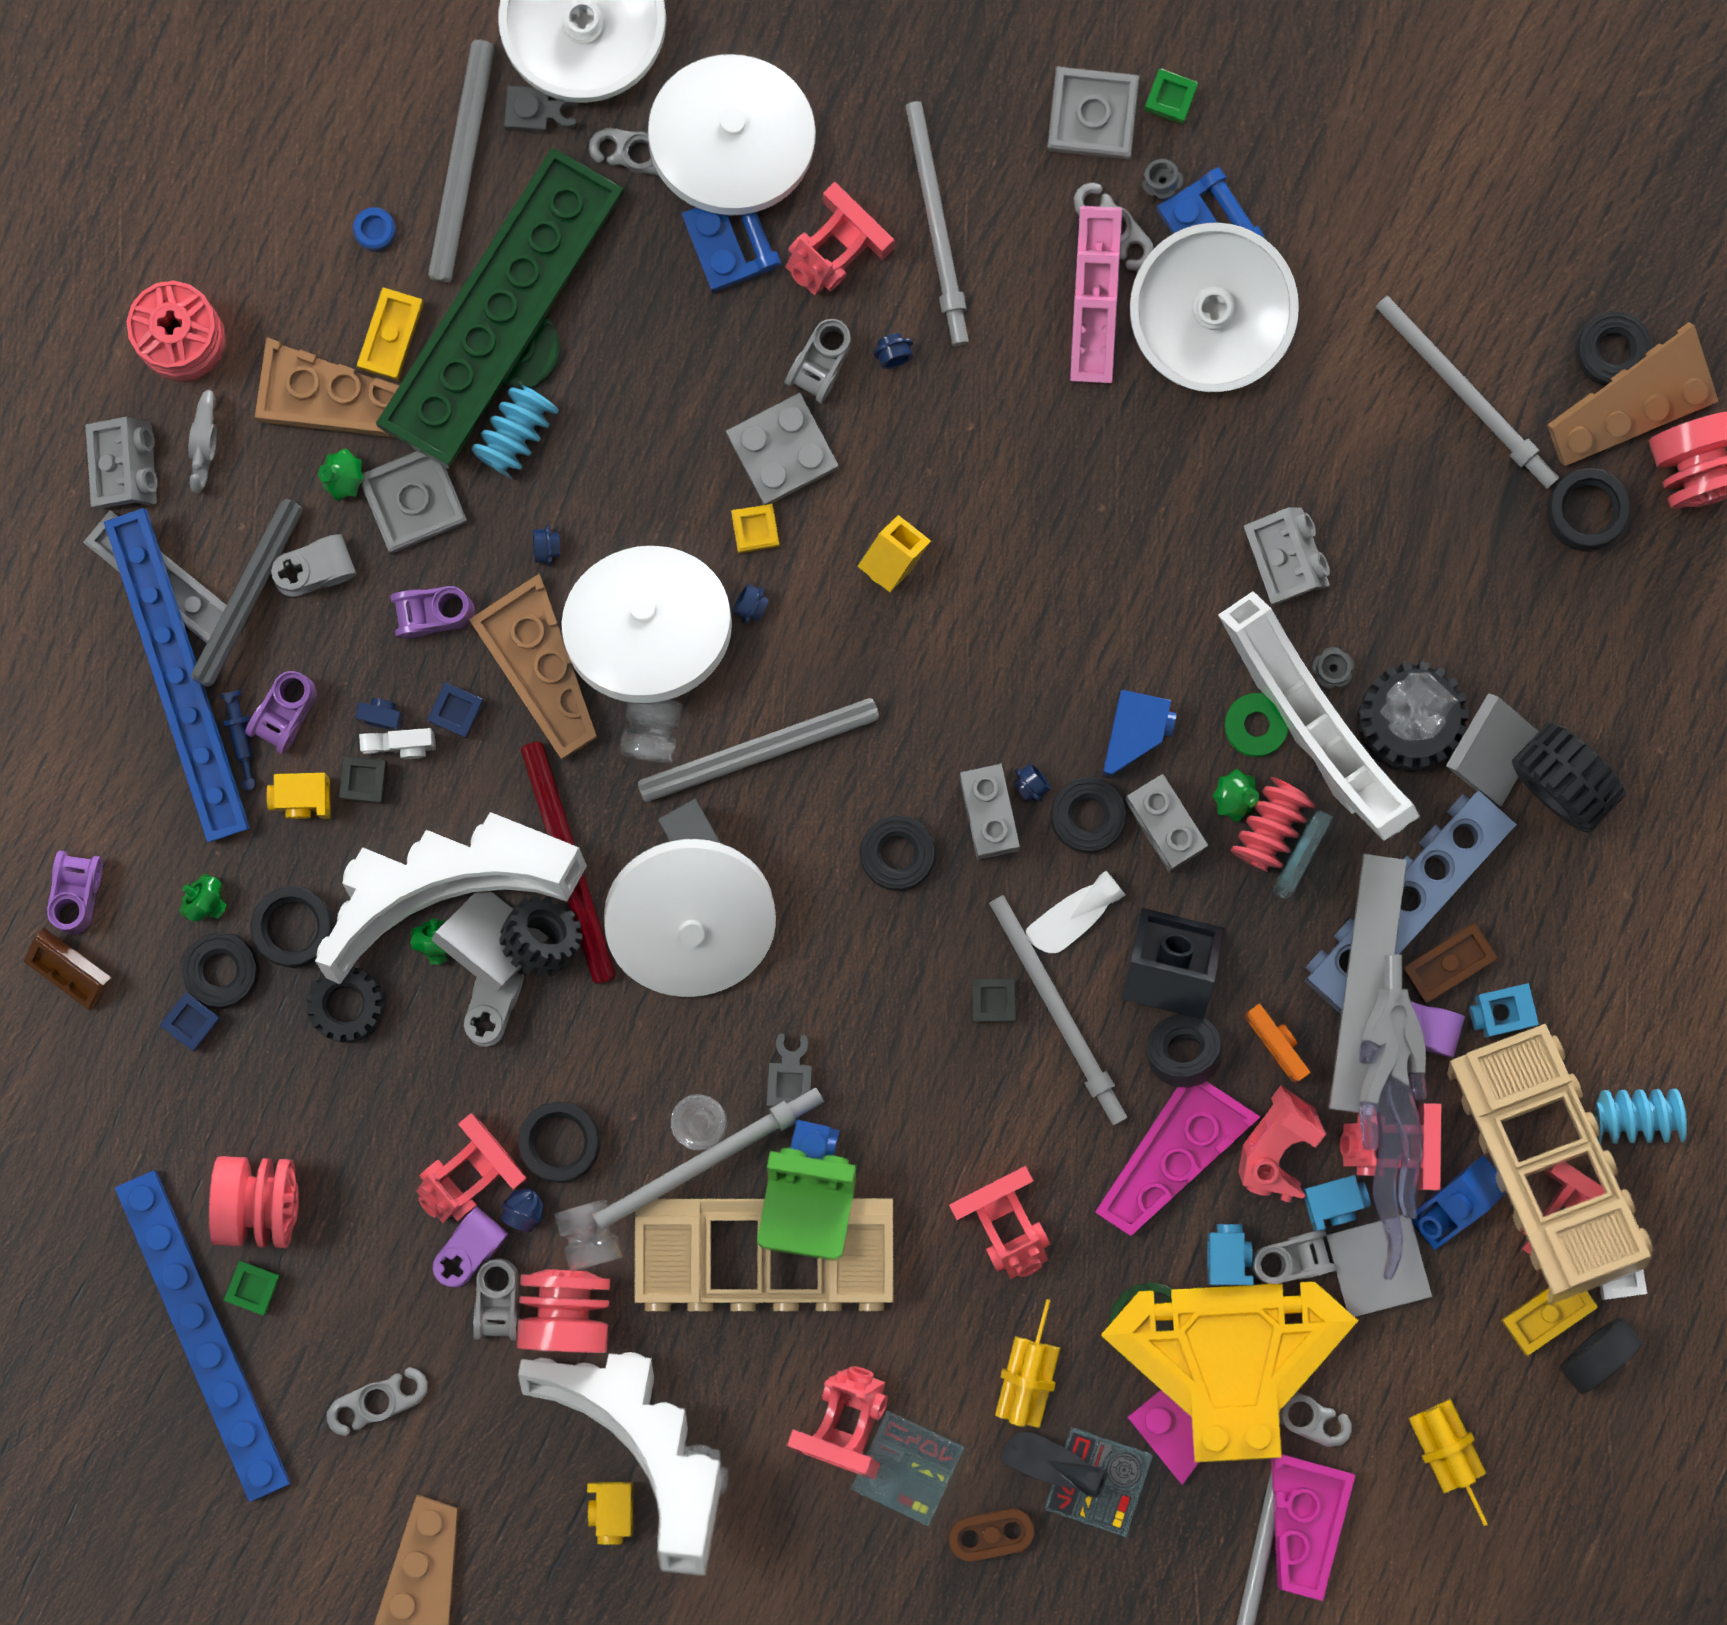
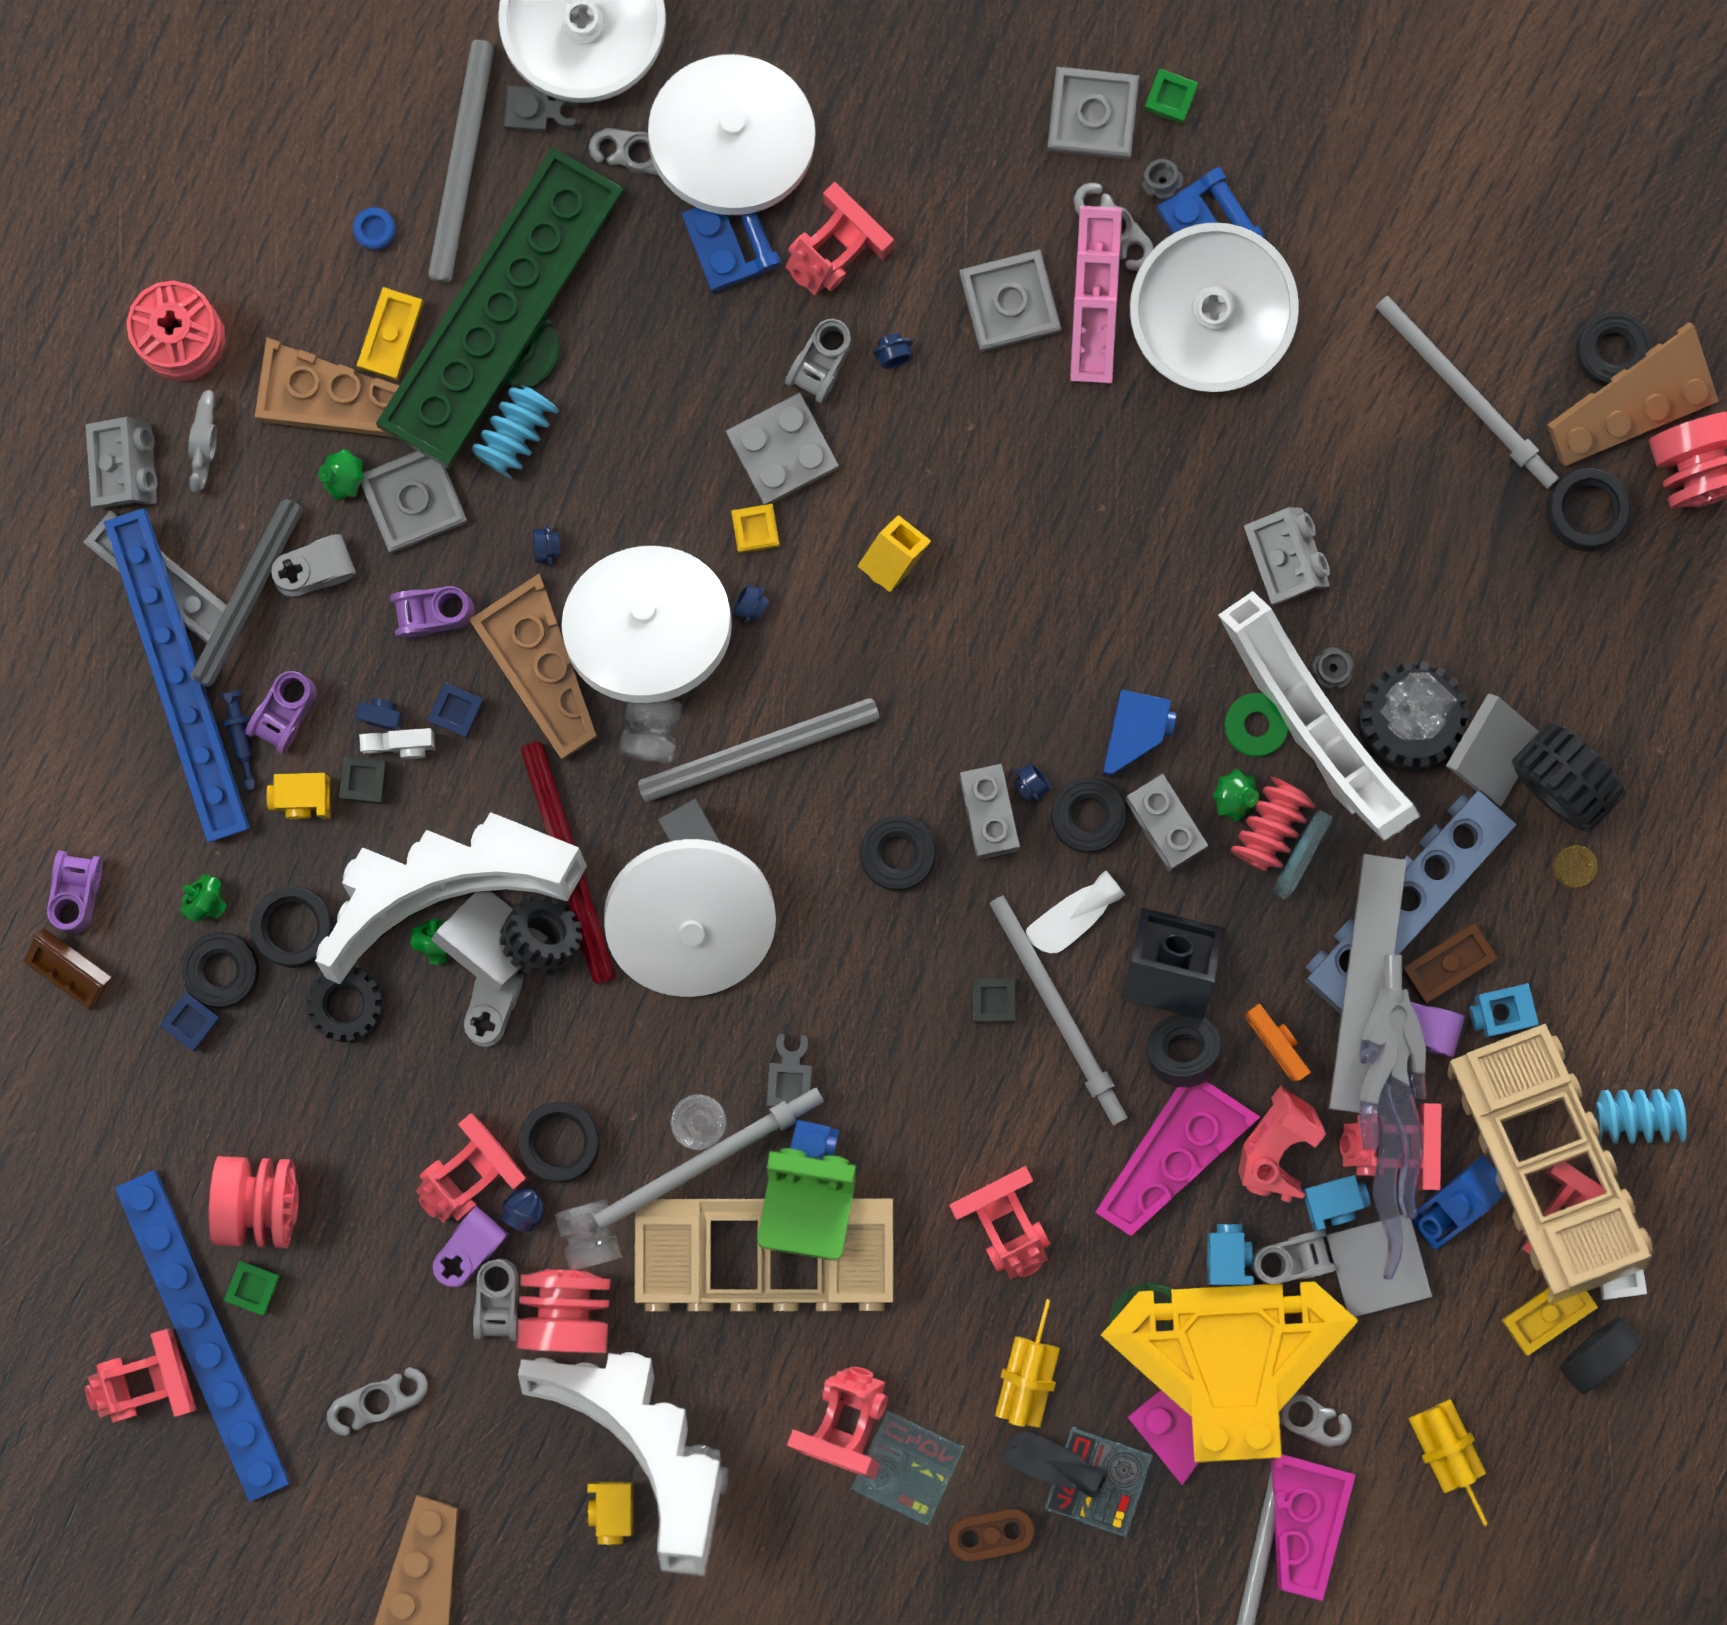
(110, 1391): none -> coral tile
(952, 300): light grey bar -> none
(1010, 301): none -> light grey tile
(1575, 866): none -> clear yellow tile

